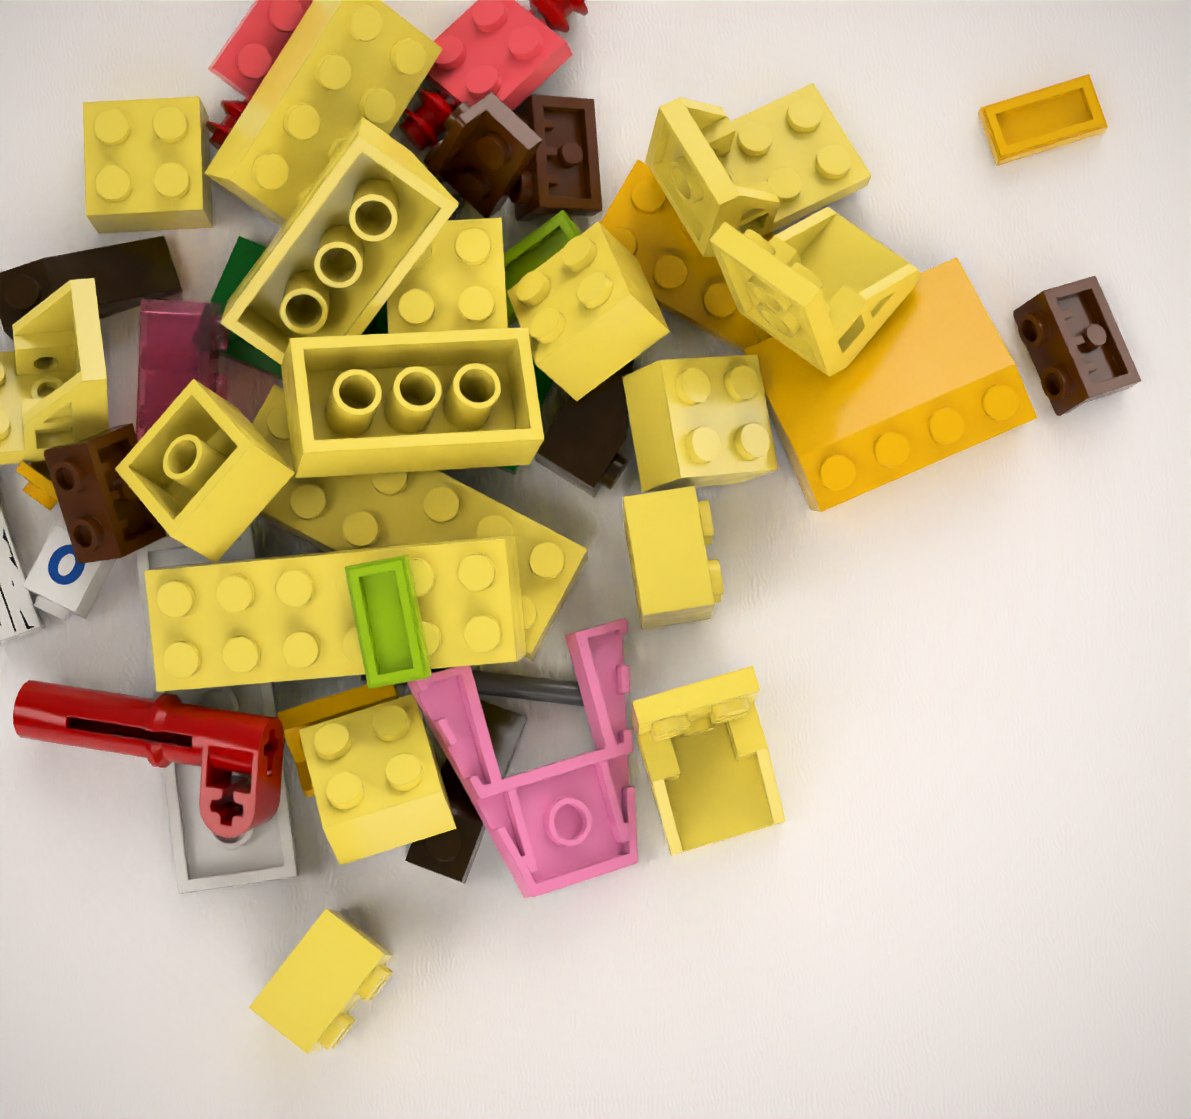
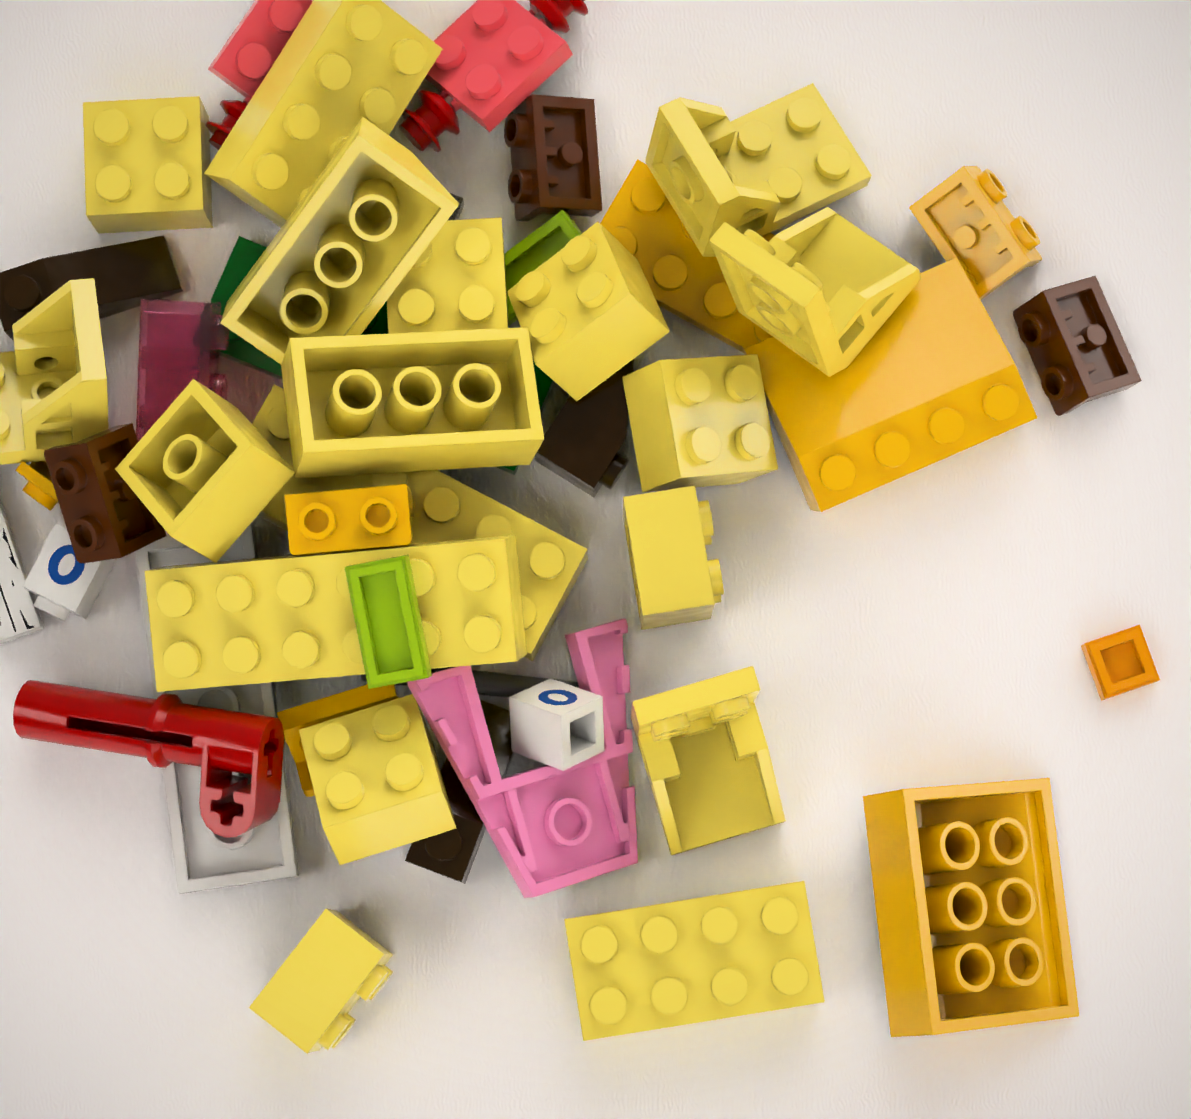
(349, 519): none -> yellow bracket
(483, 153): reddish brown bracket -> none
(556, 724): none -> white brick
(694, 960): none -> light yellow brick
(970, 906): none -> yellow slope
(972, 223): none -> yellow bracket
(1042, 120): yellow tile -> none
(1120, 662): none -> light orange tile

